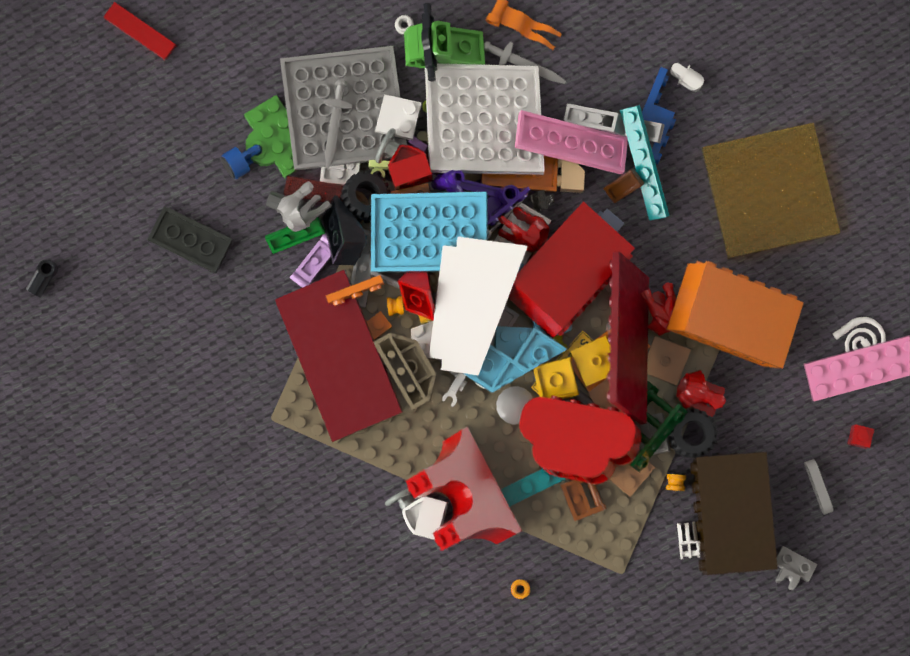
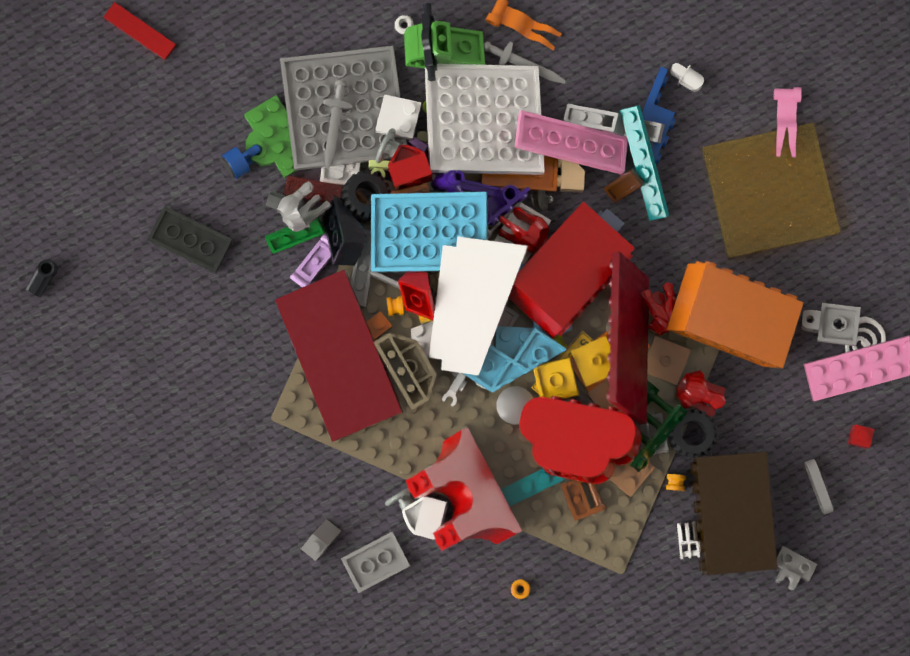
(320, 540): none -> light grey slope
(355, 291): orange plate -> none
(375, 562): none -> light grey plate
(786, 117): none -> bright pink flag
(824, 320): none -> light grey plate

